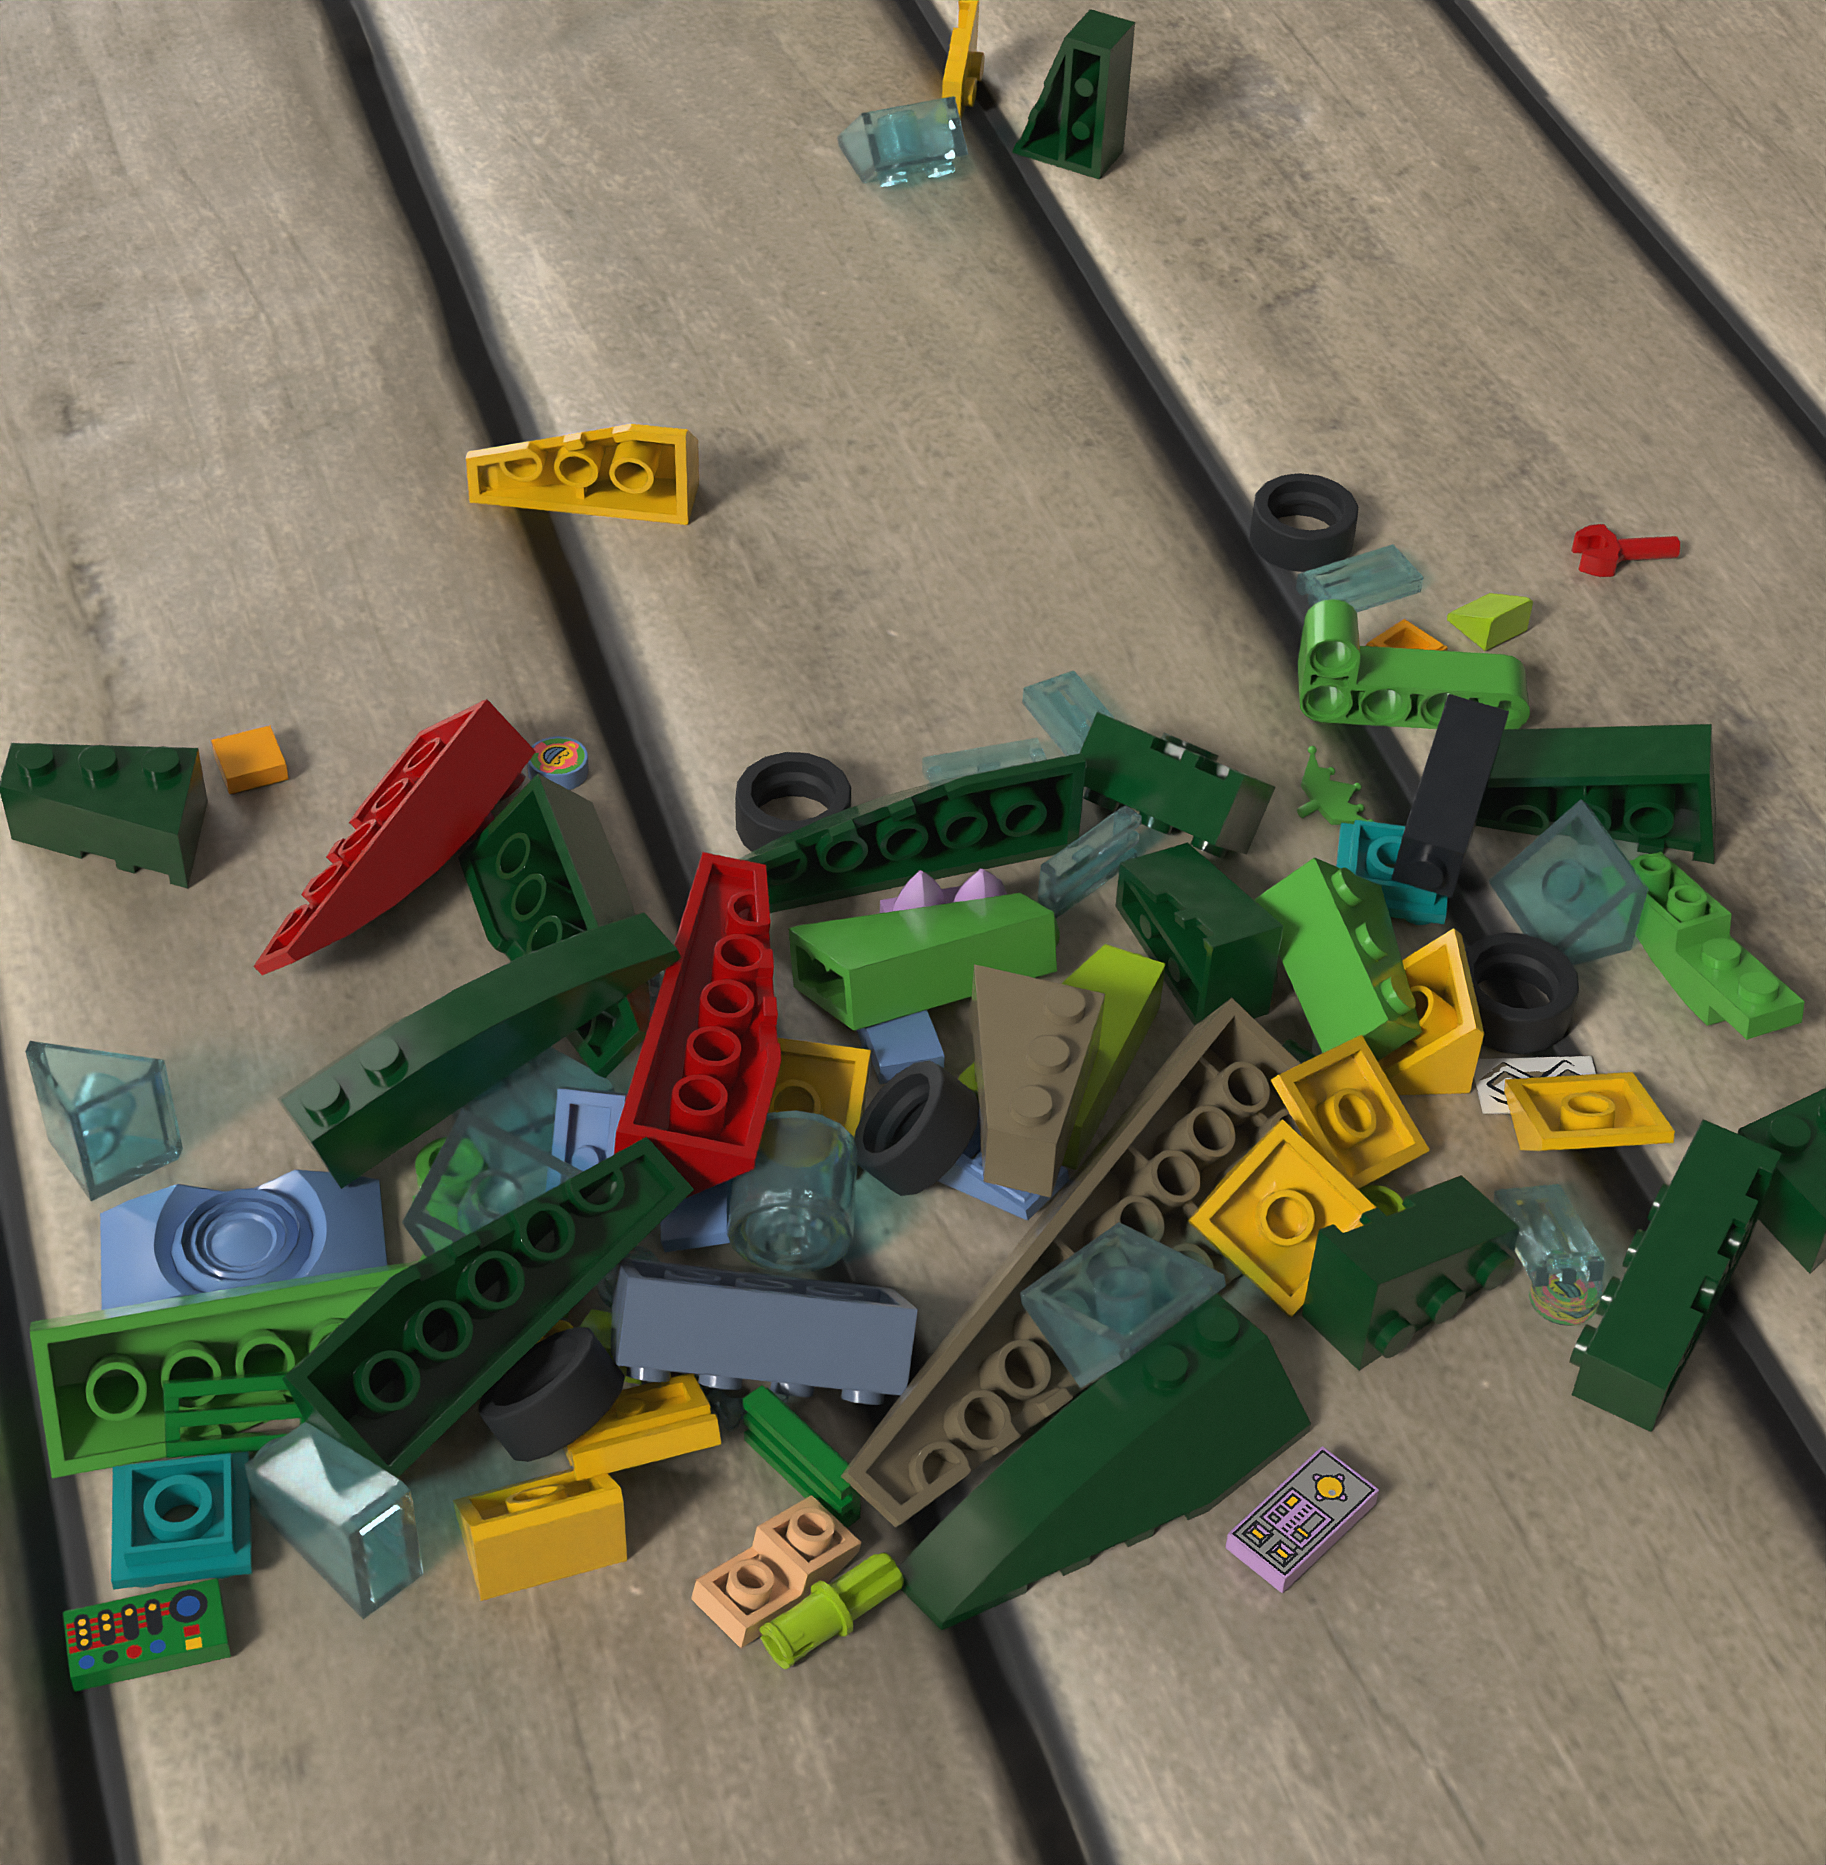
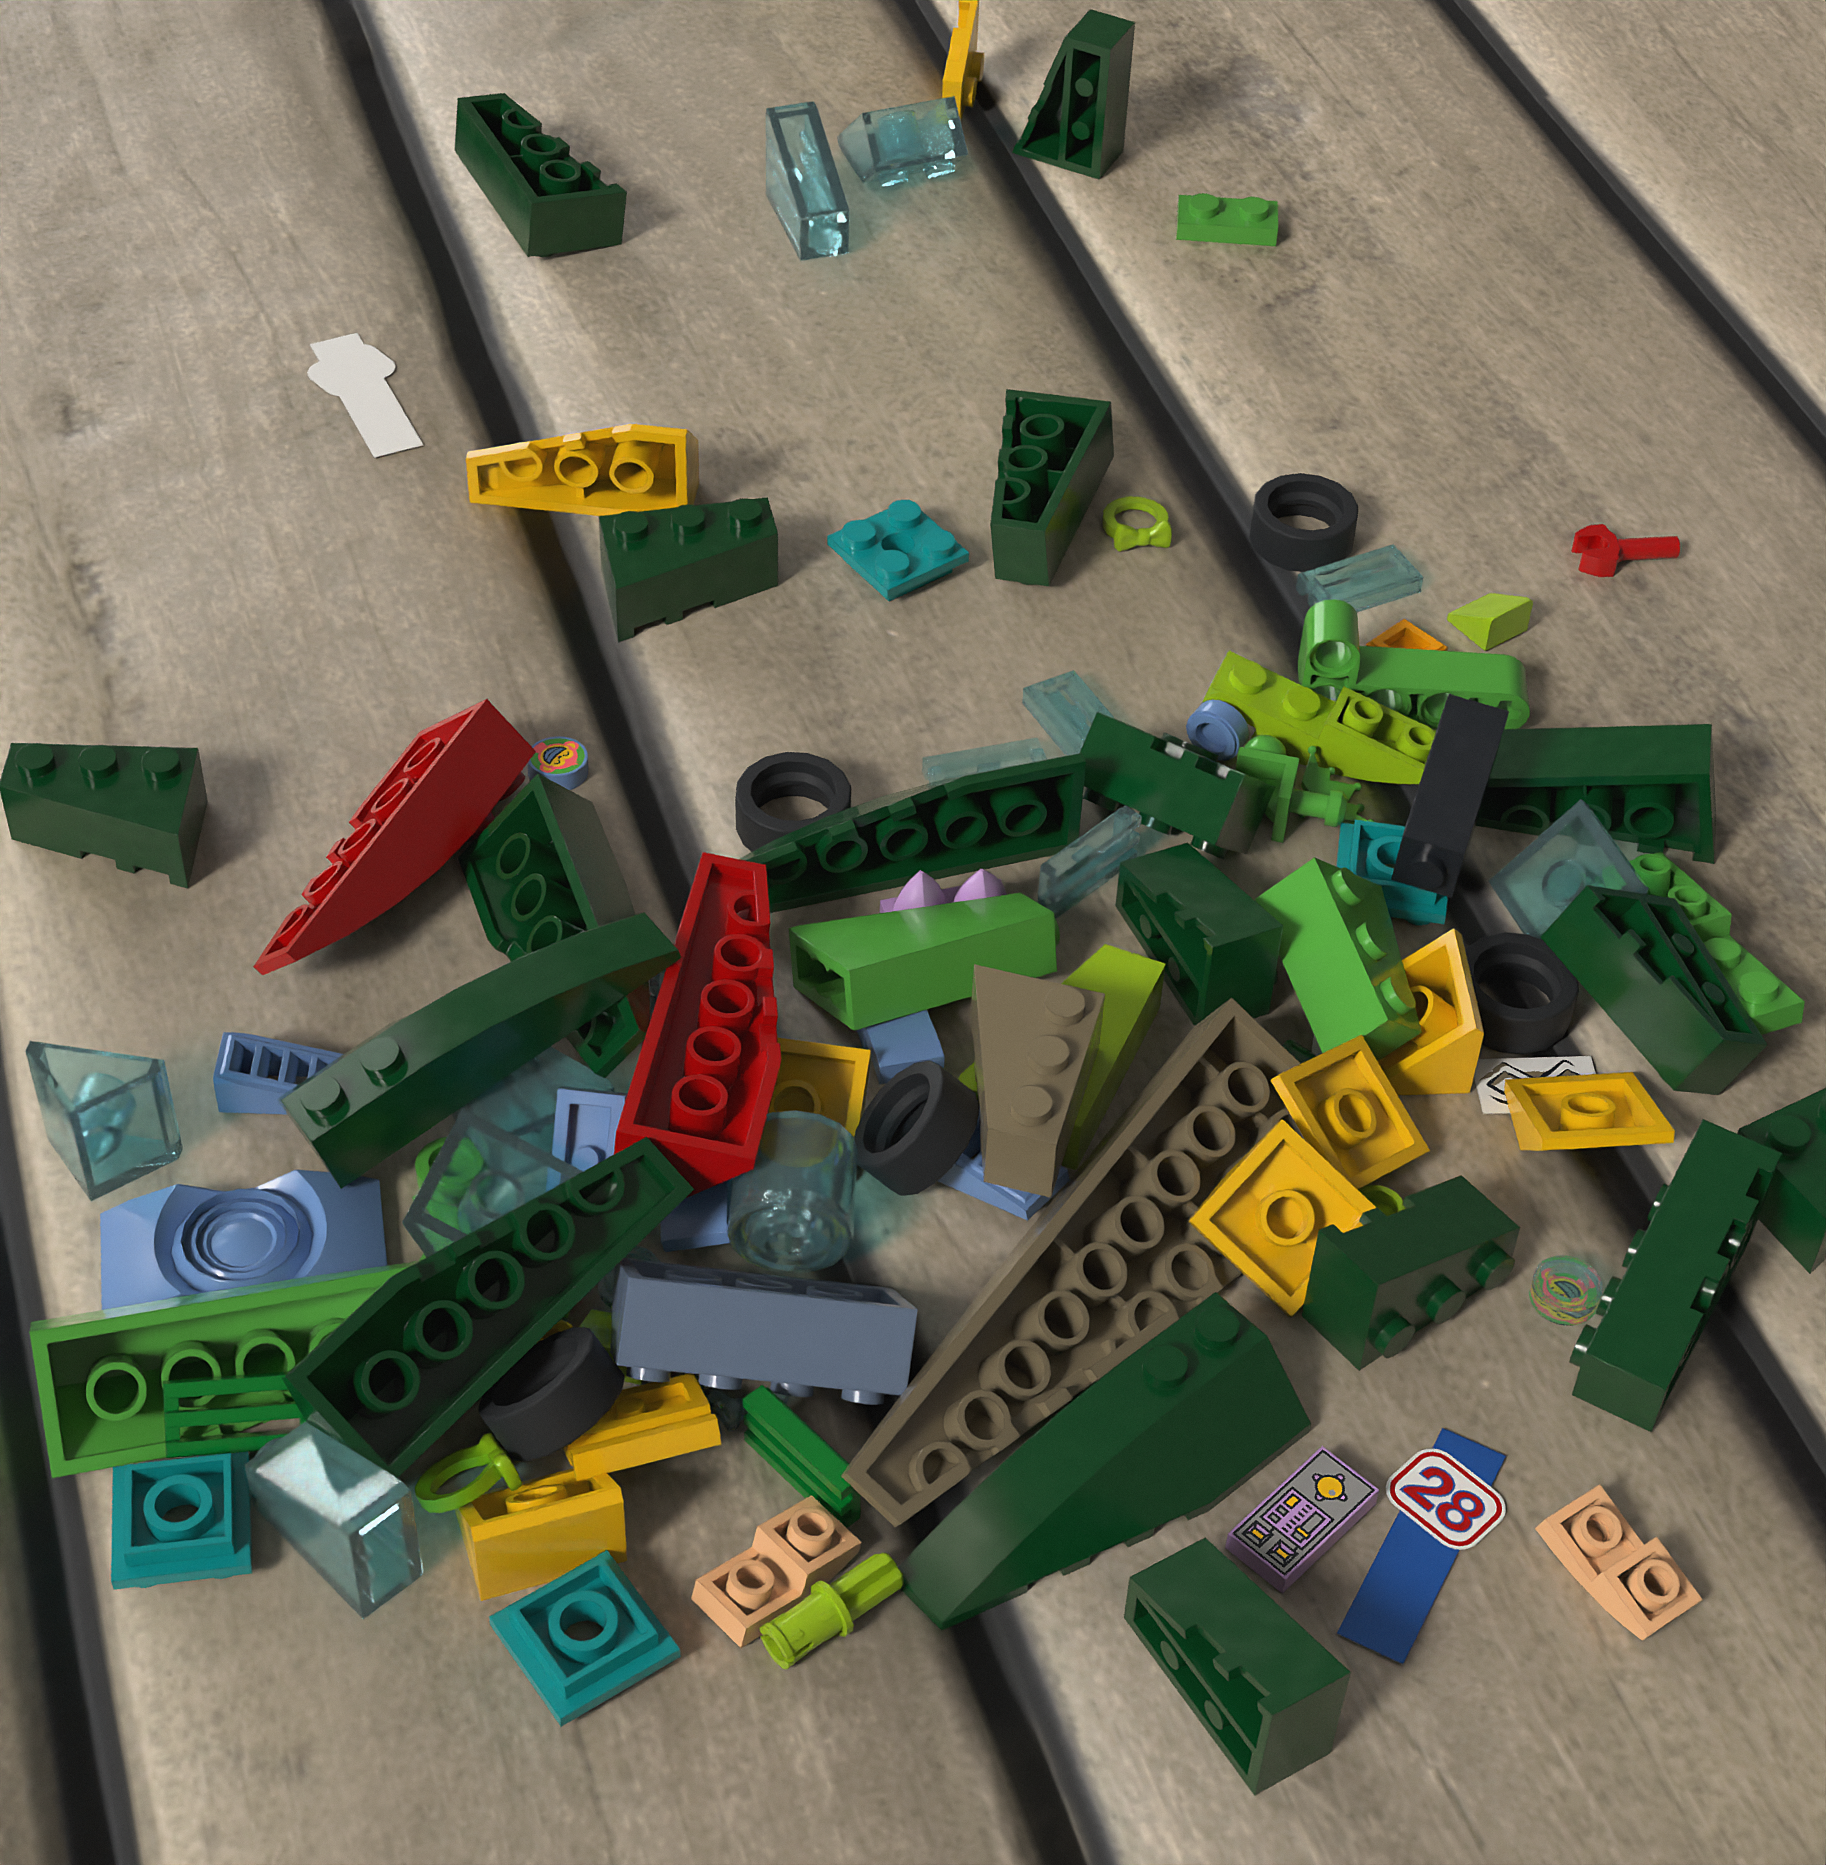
(146, 1634): green tile -> none
(244, 1068): none -> medium blue slope
(249, 759): light orange tile -> none
(357, 376): none -> white sticker
(479, 1455): none -> lime piece
(533, 181): none -> dark green wedge
(582, 1674): none -> teal piece
(684, 558): none -> dark green wedge
(805, 182): none -> clear light blue slope
(898, 549): none -> teal piece
(1047, 477): none -> dark green wedge
(1115, 1299): clear light blue slope -> none
(1127, 537): none -> lime piece
(1218, 729): none -> medium blue tile
(1227, 220): none -> bright green plate
(1238, 1663): none -> dark green wedge
(1267, 761): none -> bright green piece
(1350, 735): none -> lime slope
(1443, 1509): none -> blue sticker
(1537, 1243): clear light blue tile -> none
(1627, 1578): none -> light nougat slope
(1657, 985): none -> dark green wedge

